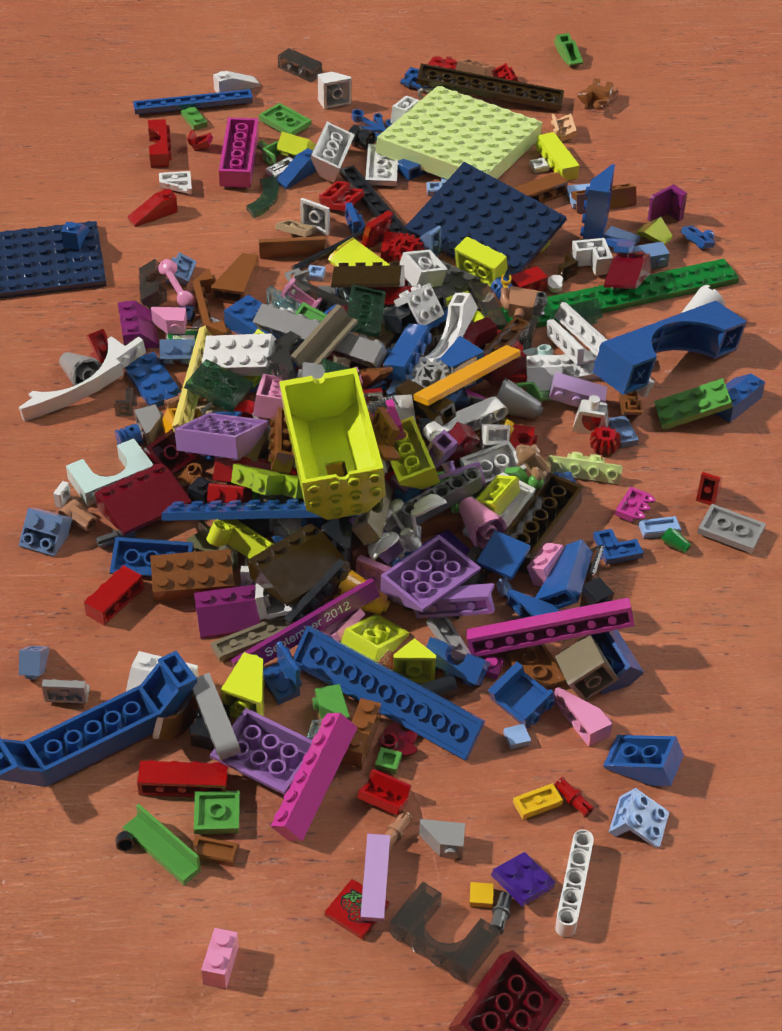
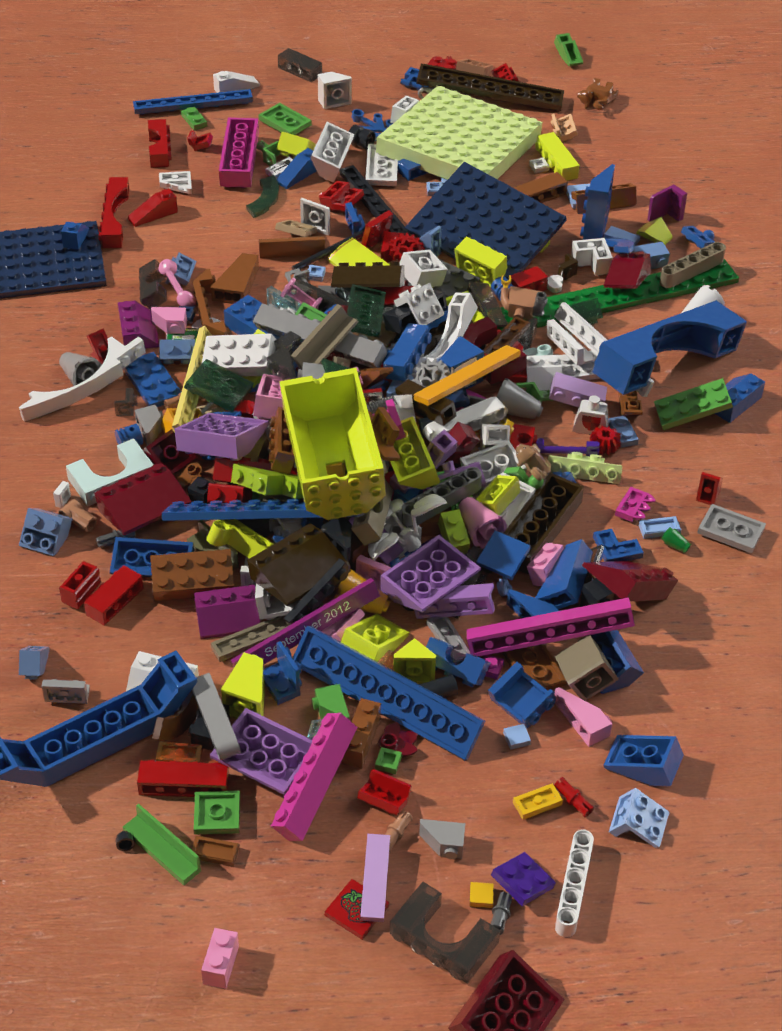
(80, 585): none -> red brick
(116, 194): none -> red arch
(179, 752): none -> clear orange plate
(454, 530): none -> lime brick
(592, 447): none -> dark purple hinge
(633, 579): none -> dark red slope
(692, 265): none -> dark tan beam

